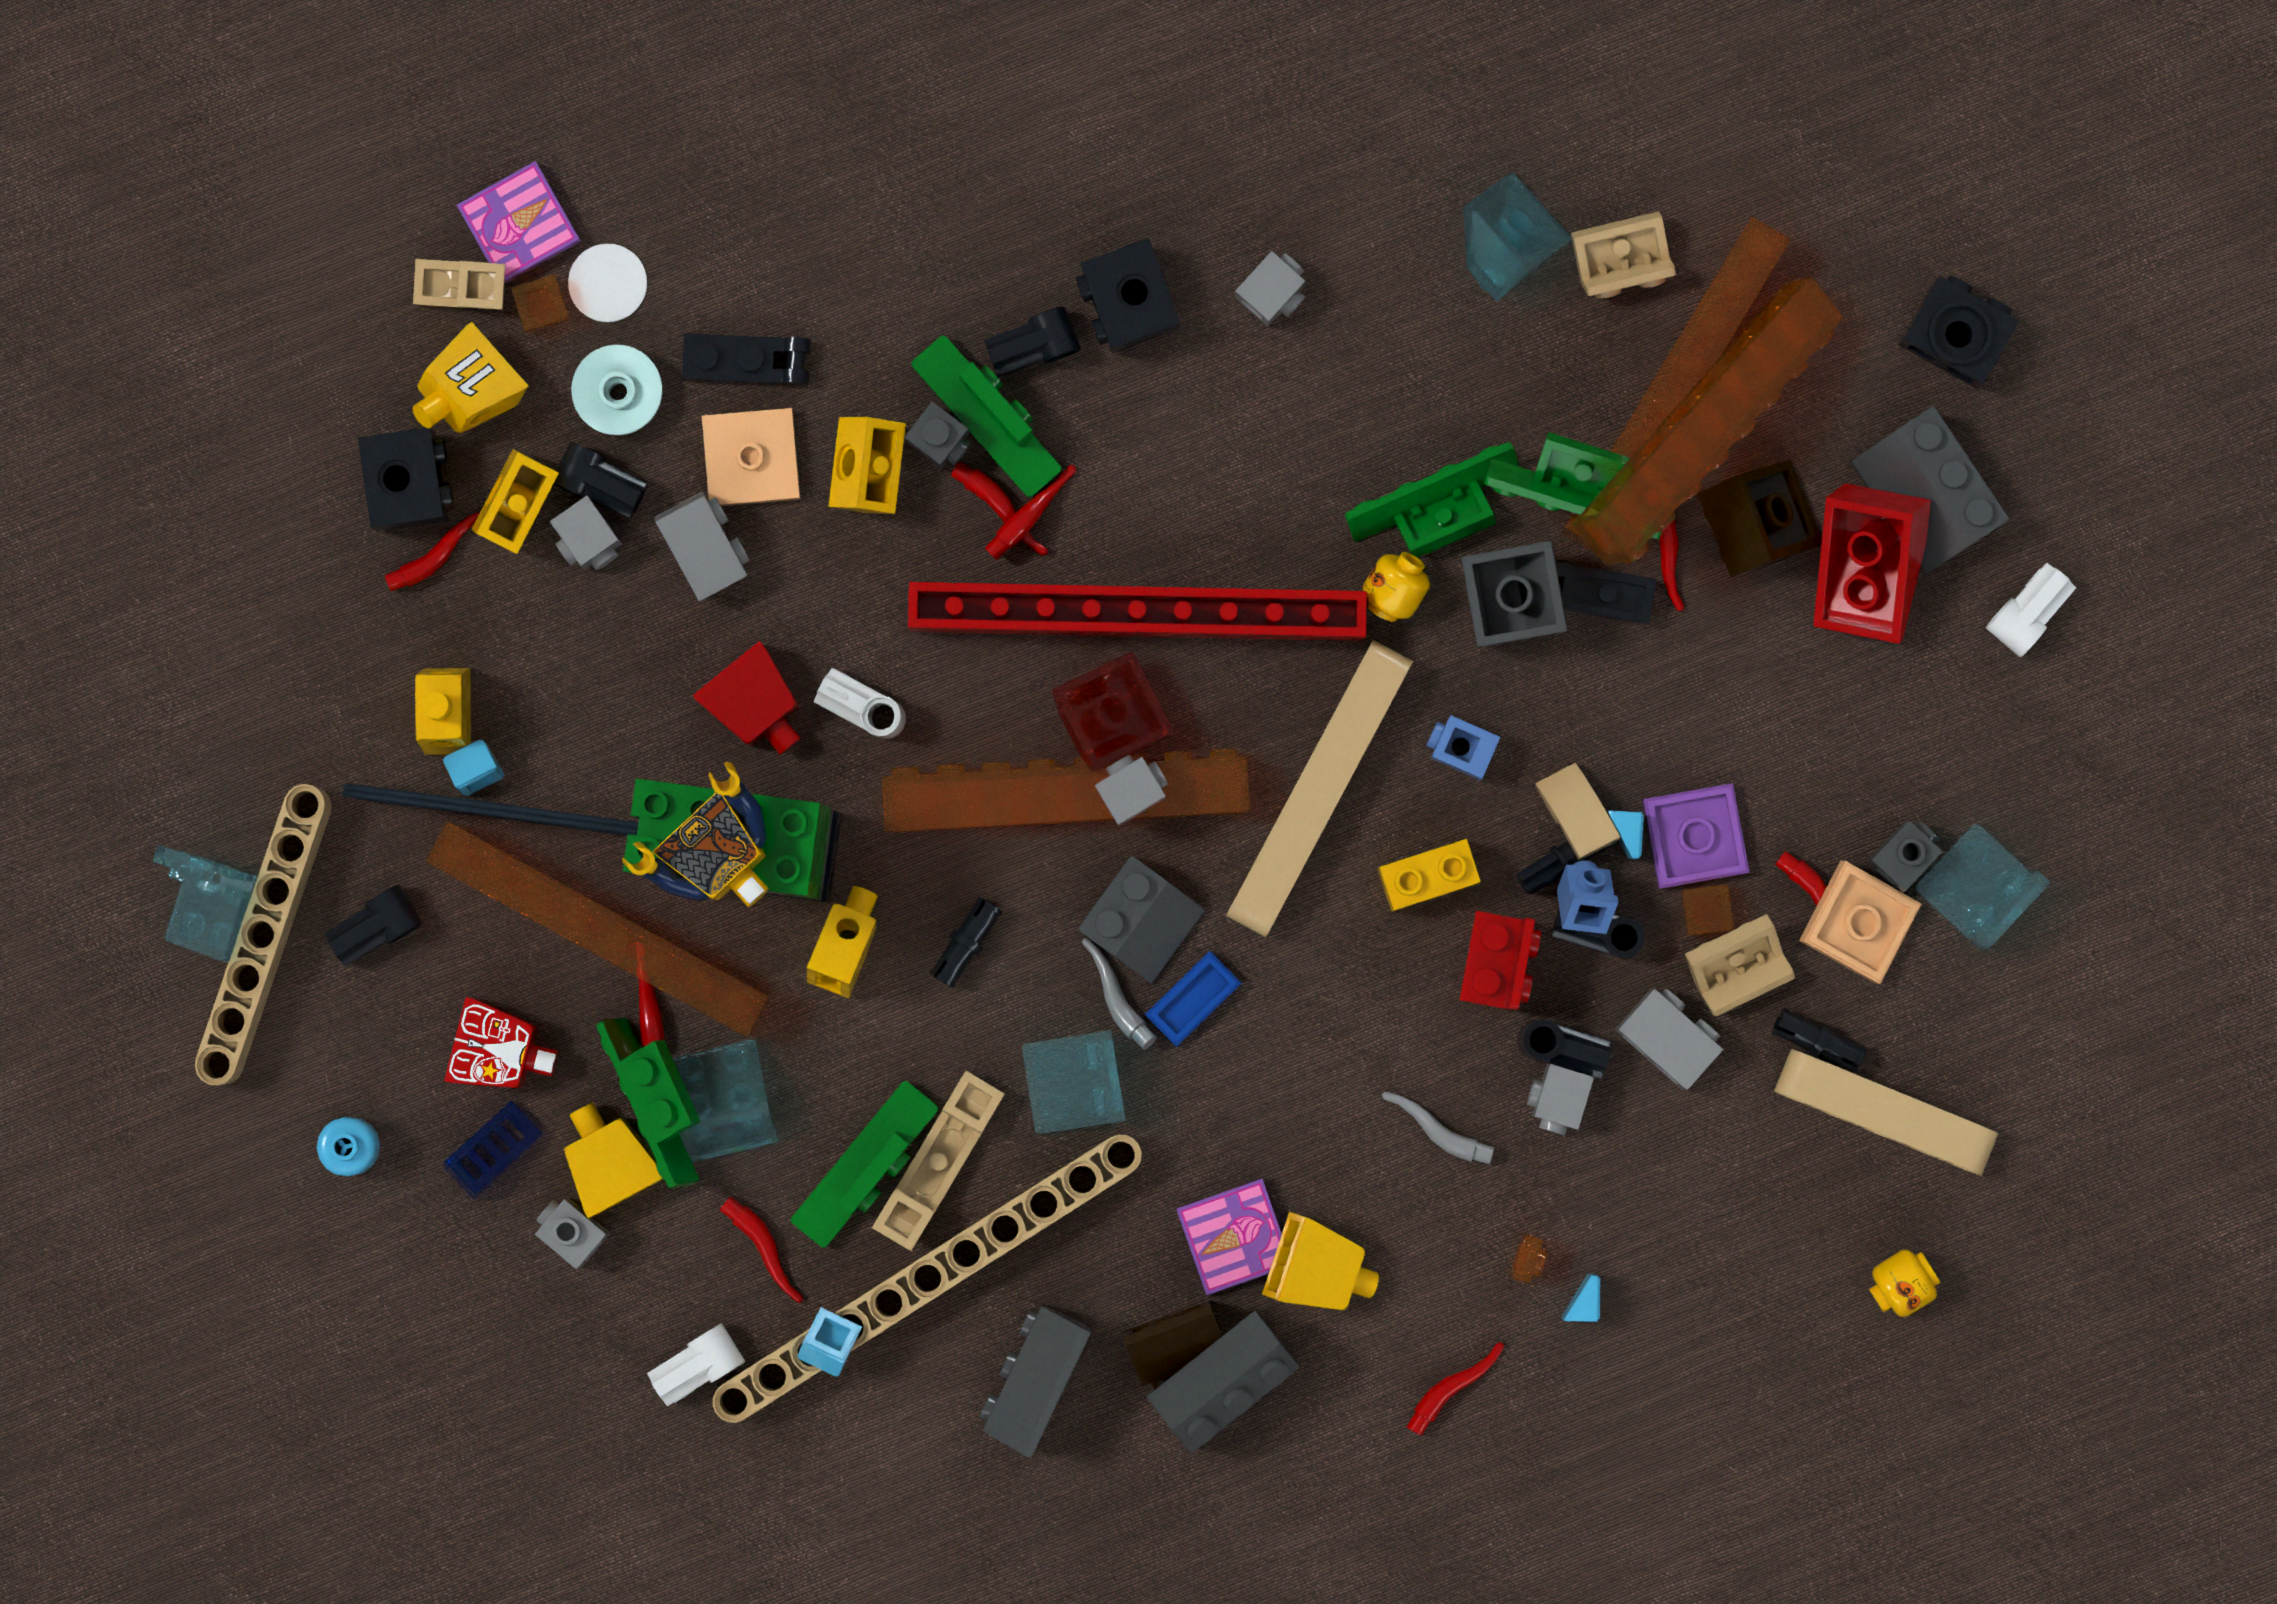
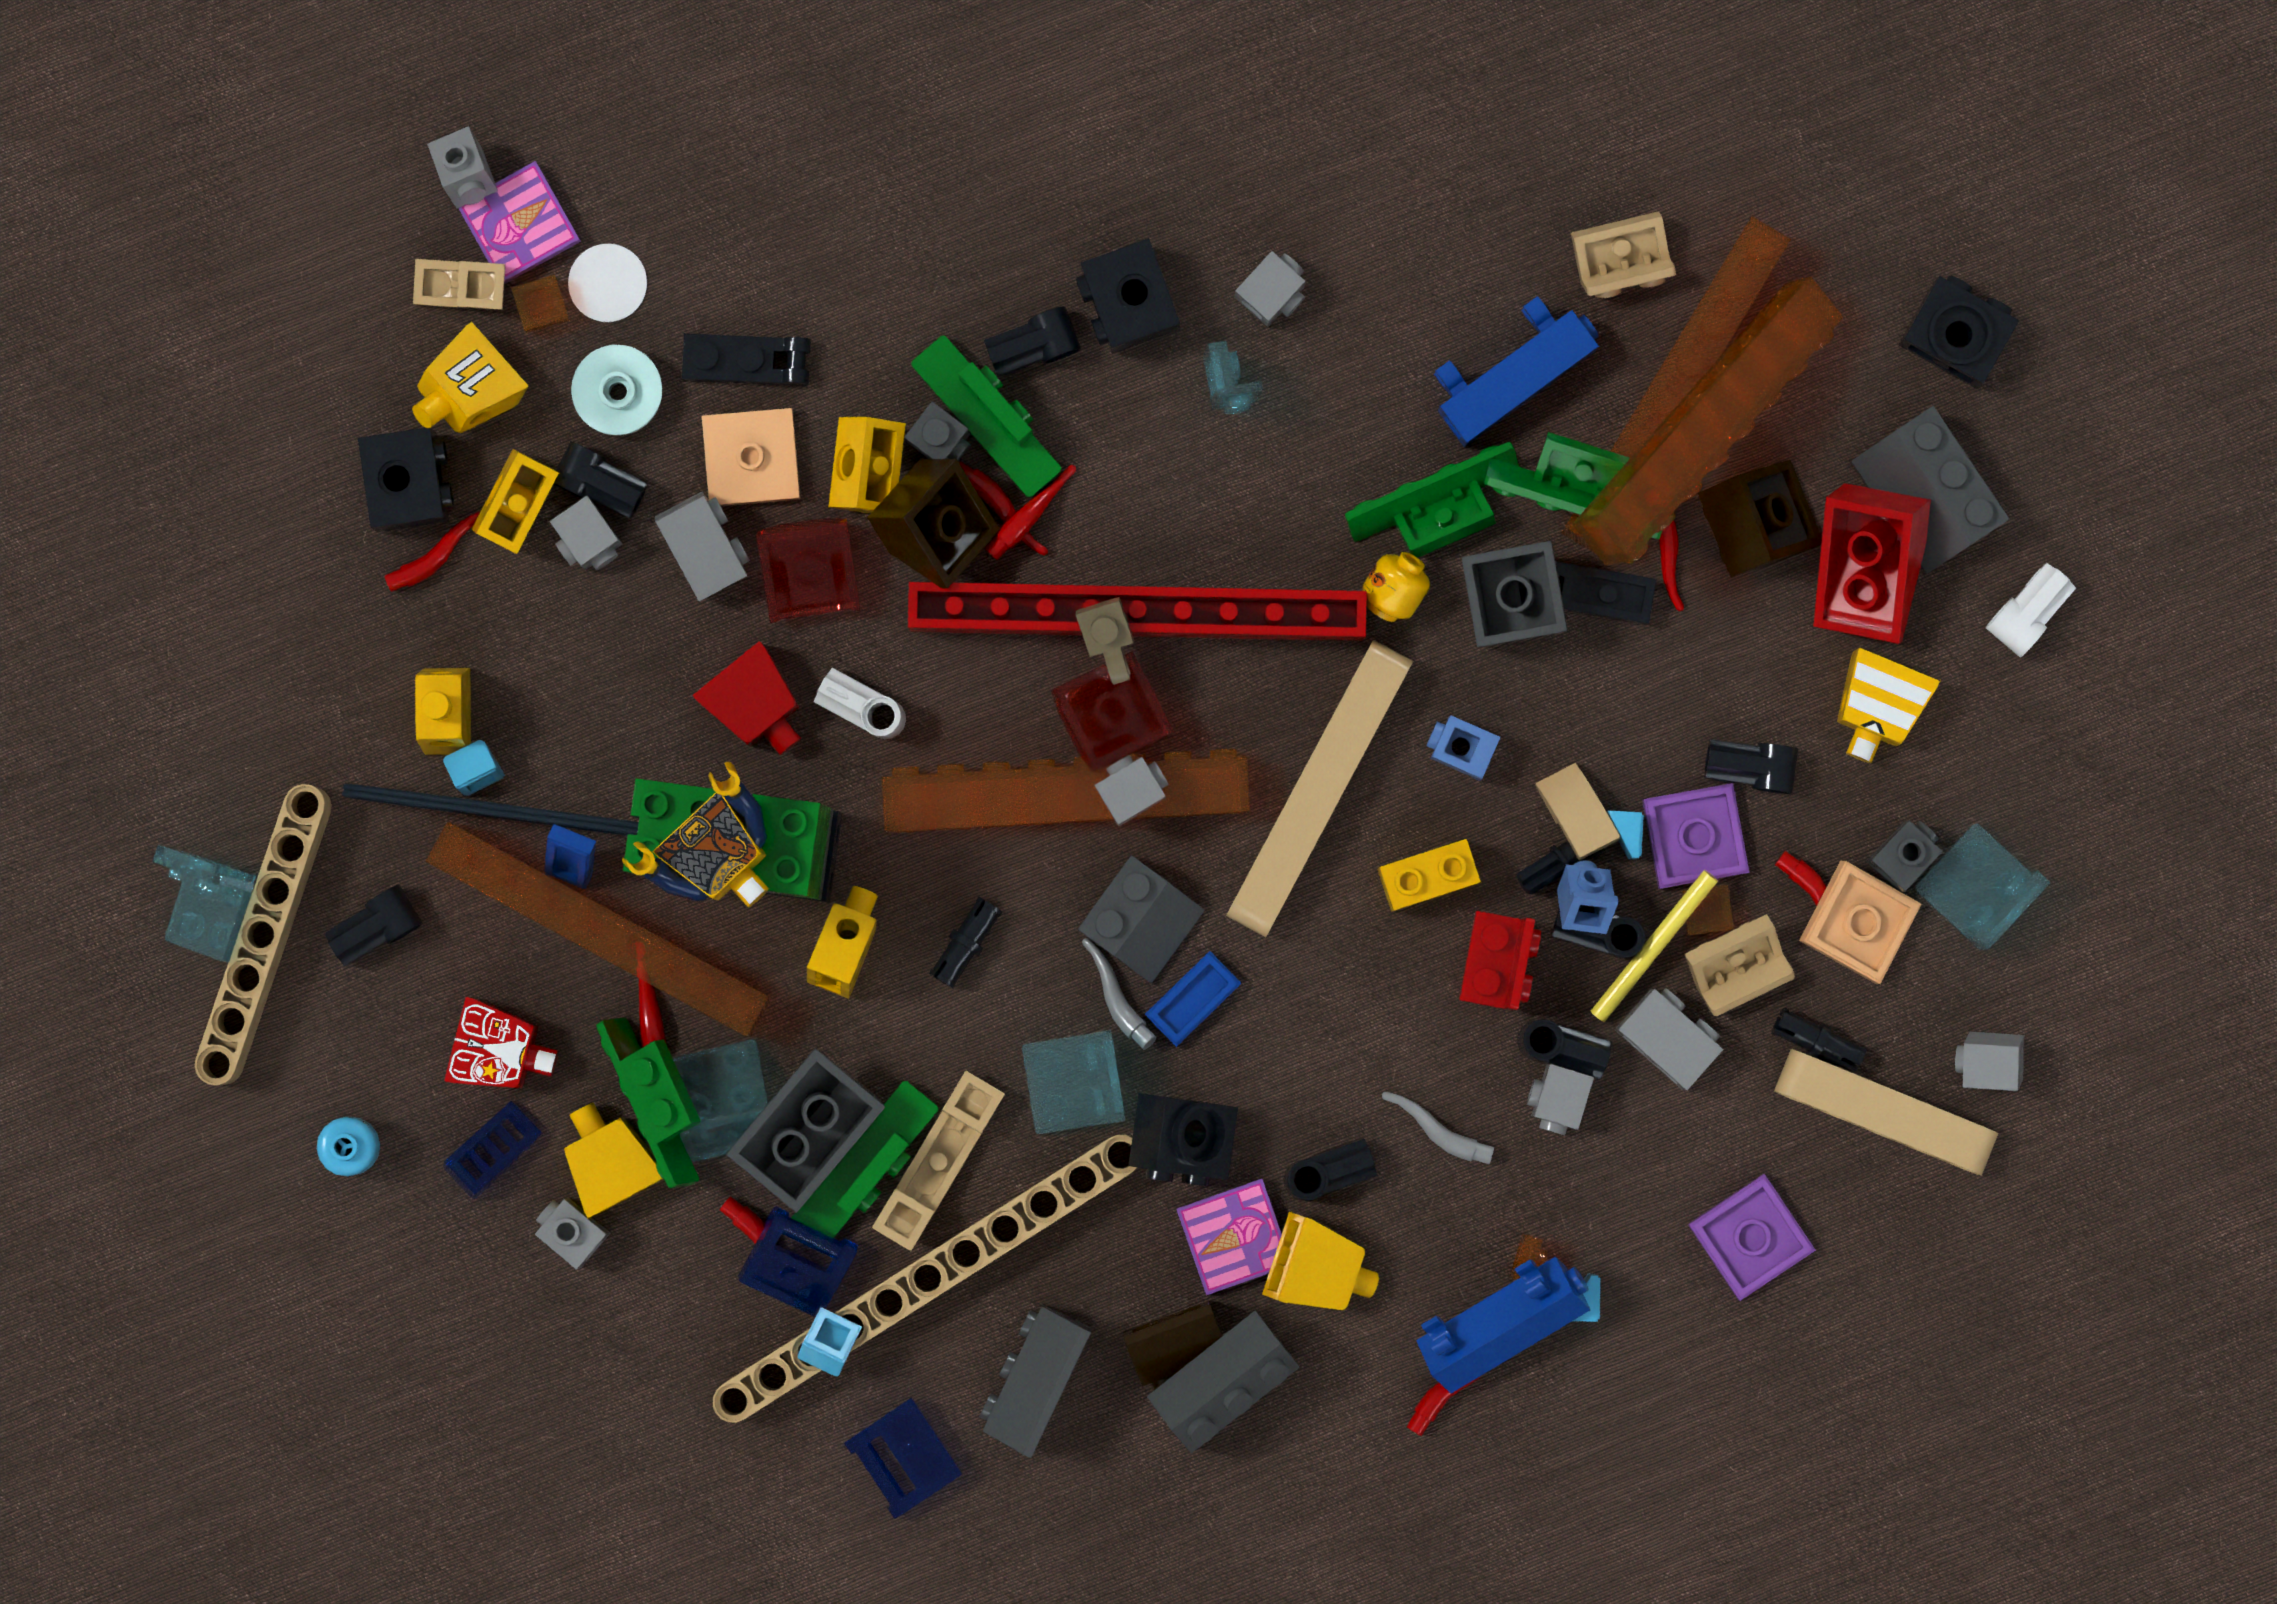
(462, 167): none -> light grey brick
(569, 856): none -> blue tile
(703, 1361): white piece -> none
(793, 1277): none -> clear blue plate
(806, 1129): none -> dark grey slope
(808, 568): none -> clear red slope
(915, 1448): none -> clear blue plate
(934, 520): none -> dark brown slope
(1106, 632): none -> dark tan plate
(1182, 1139): none -> black brick
(1222, 374): none -> clear light blue bracket
(1334, 1169): none -> black piece
(1503, 1323): none -> blue brick
(1509, 236): clear light blue slope -> none
(1519, 376): none -> blue brick
(1654, 946): none -> light yellow piece
(1751, 1237): none -> medium lavender tile
(1762, 766): none -> black piece
(1881, 702): none -> torso
(1904, 1283): yellow head -> none
(1991, 1061): none -> light grey brick

